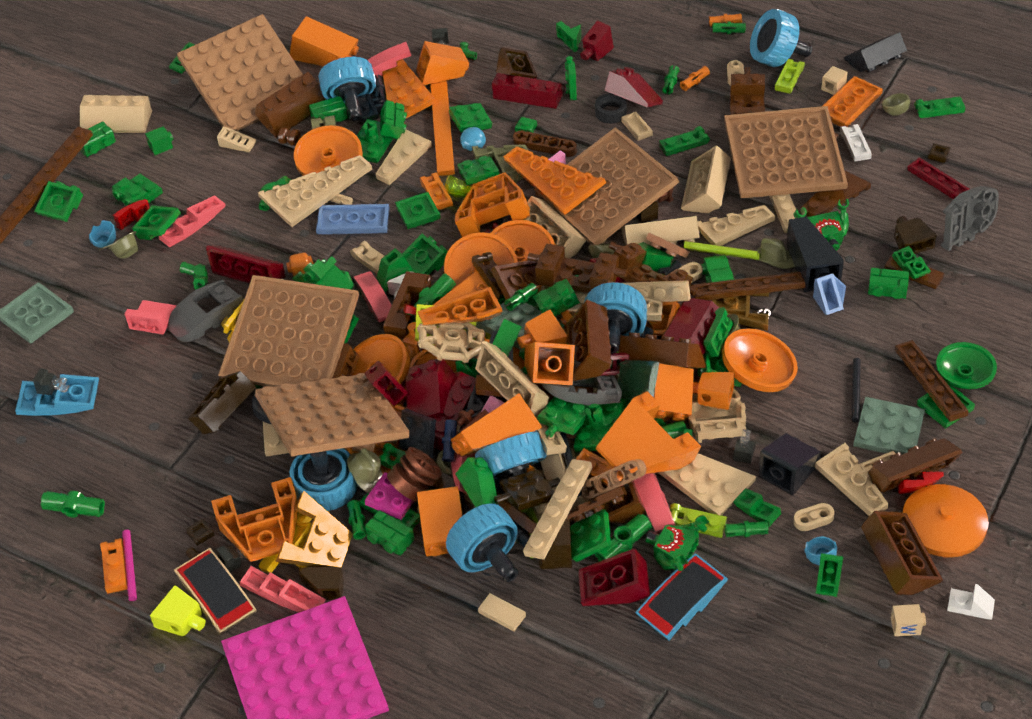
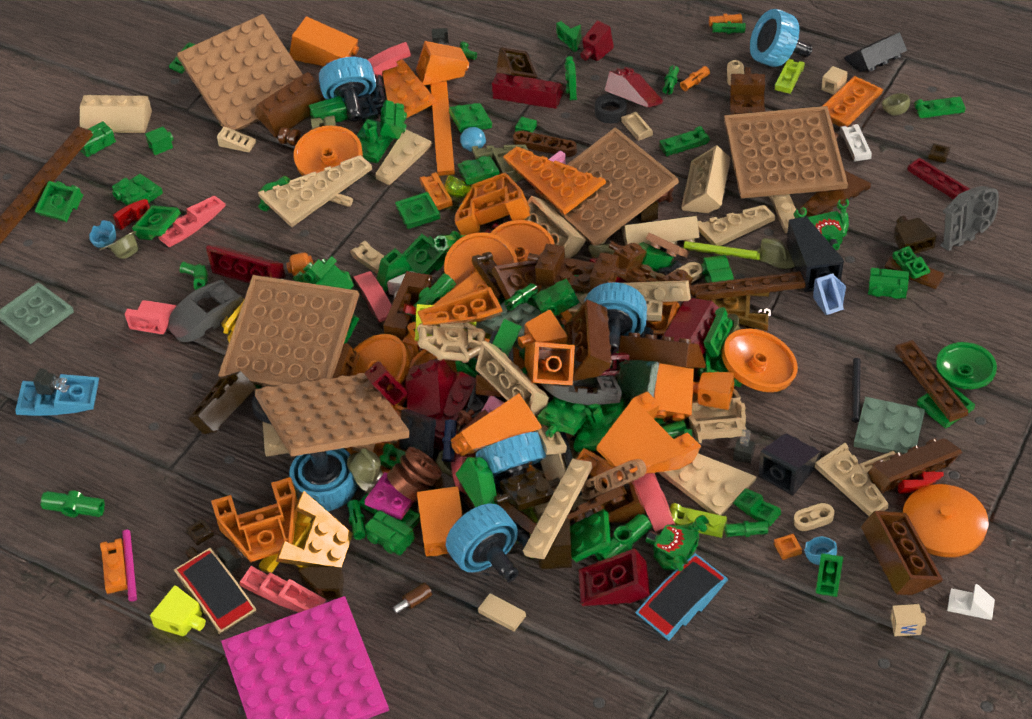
(353, 219): medium blue tile -> none
(414, 597): none -> reddish brown piece
(444, 242): none -> green piece
(787, 546): none -> orange tile

